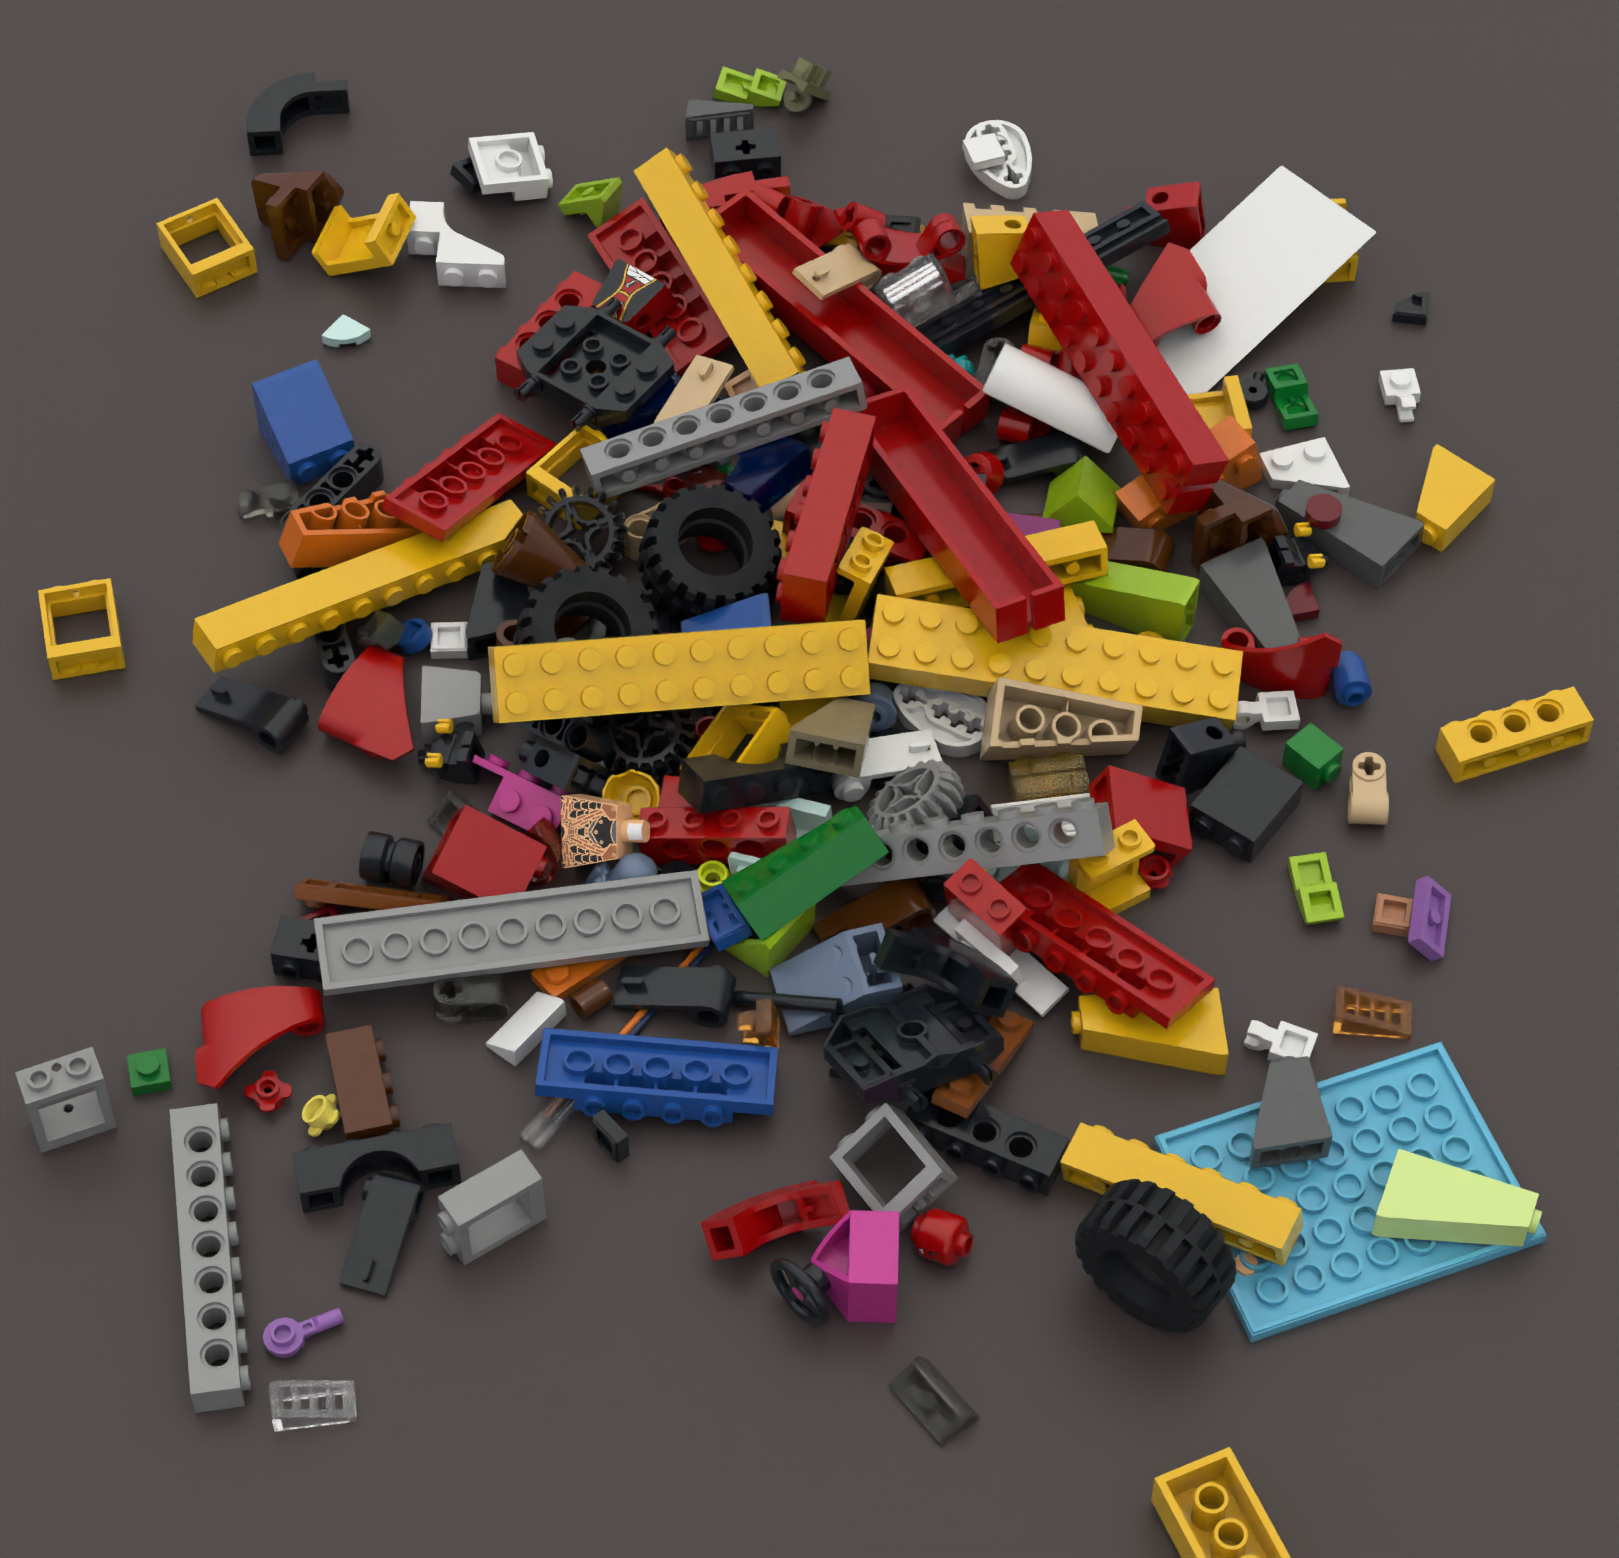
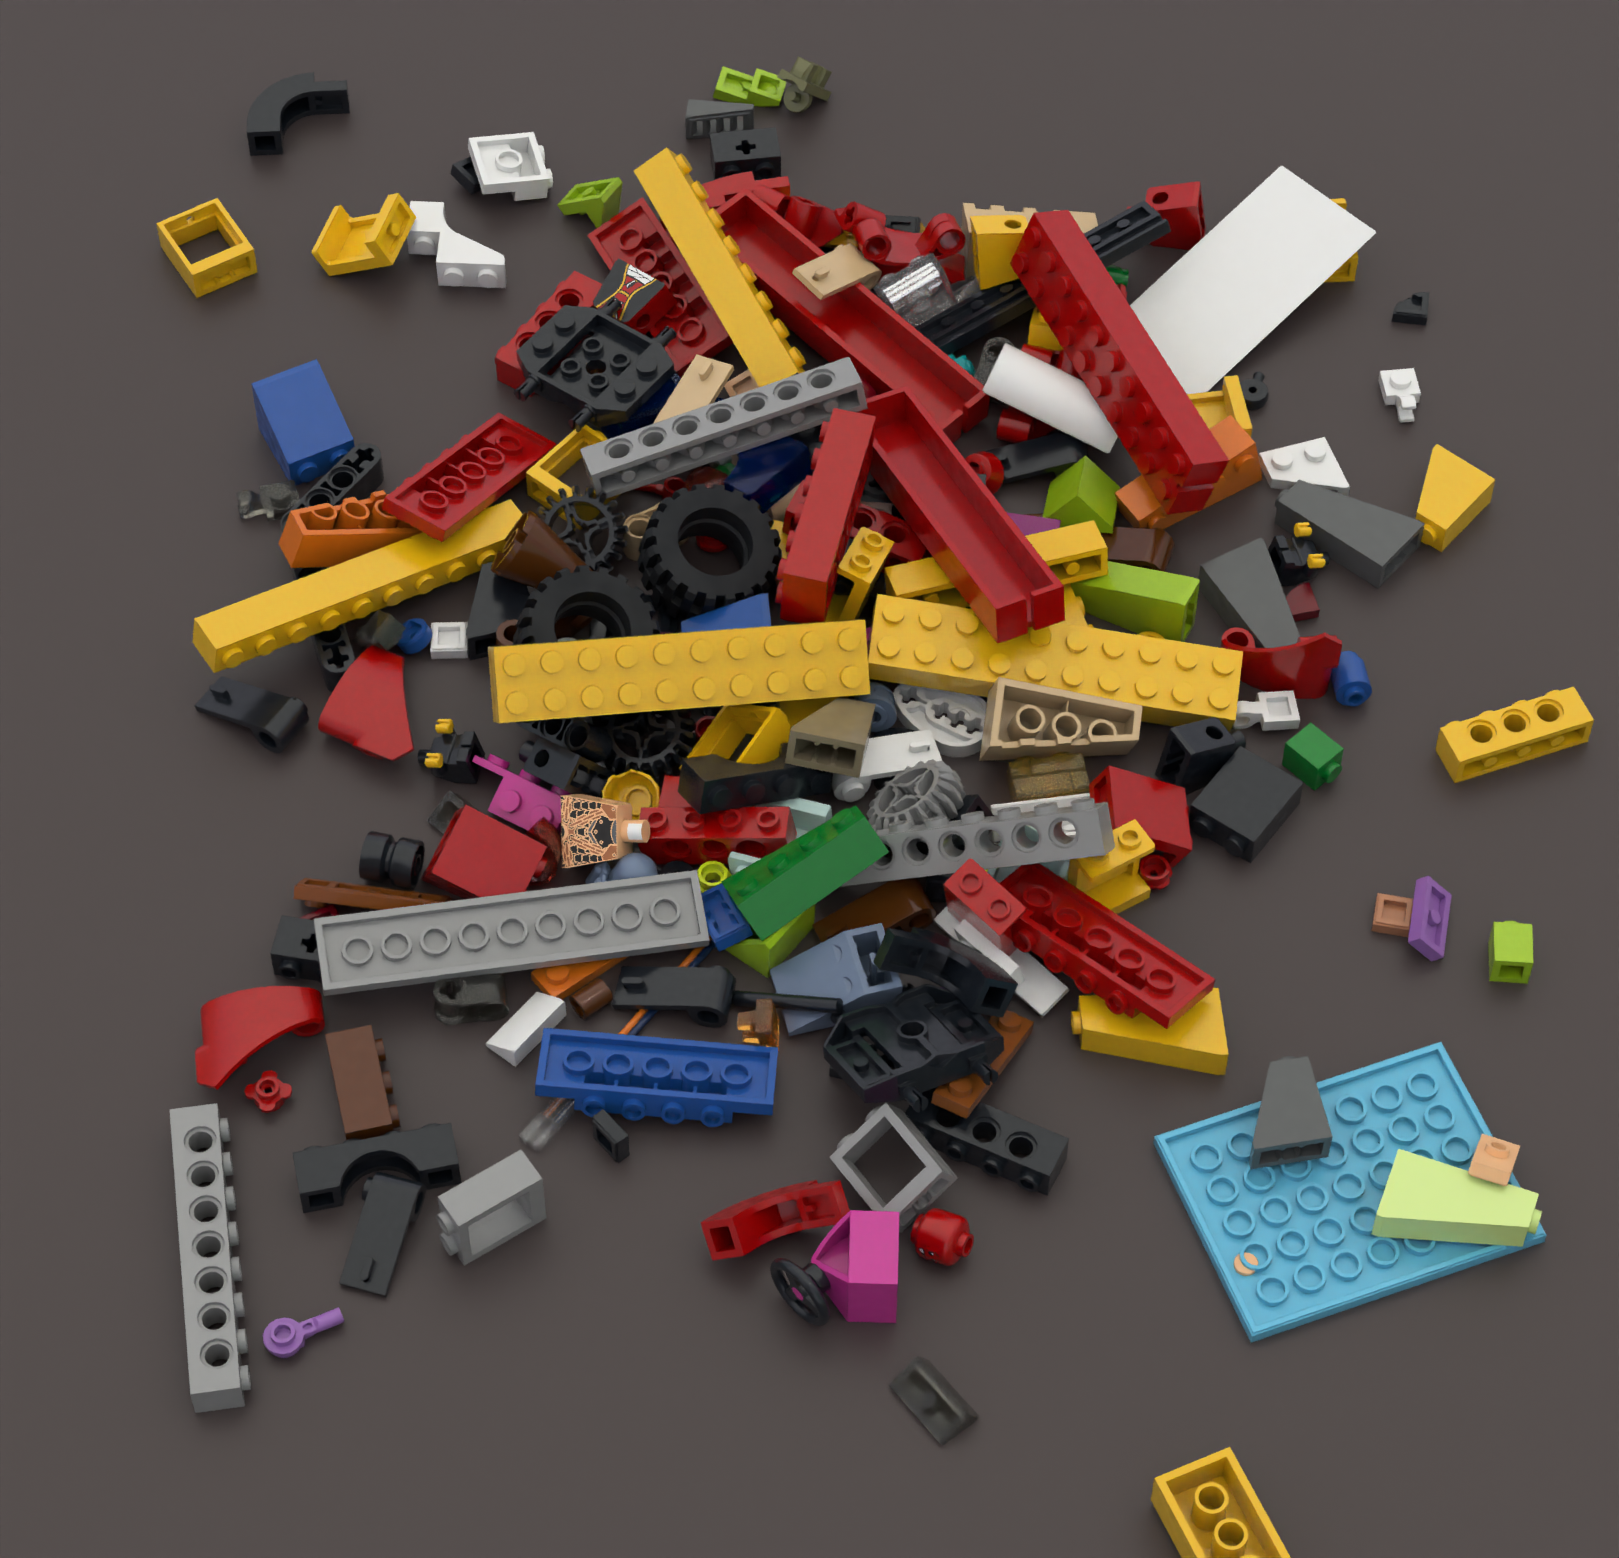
(72, 1118): light grey window -> none
(87, 655): yellow window -> none
(149, 1071): green plate -> none
(295, 206): reddish brown piece -> none
(302, 1389): clear slope -> none
(321, 1113): light yellow plate -> none
(345, 331): light aqua tile -> none
(453, 696): light grey torso -> none
(983, 151): white tile -> none
(1017, 159): white piece -> none
(1155, 1255): black tyre -> none
(1175, 296): red panel -> none
(1231, 521): reddish brown piece -> none
(1240, 1211): yellow brick -> none
(1286, 1041): white plate -> none
(1290, 397): green slope -> none
(1314, 888): lime slope -> none
(1323, 511): dark red tile -> none
(1360, 1000): clear orange slope -> none
(1368, 791): tan piece -> none
(1494, 1160): none -> light nougat plate
(1510, 952): none -> lime brick

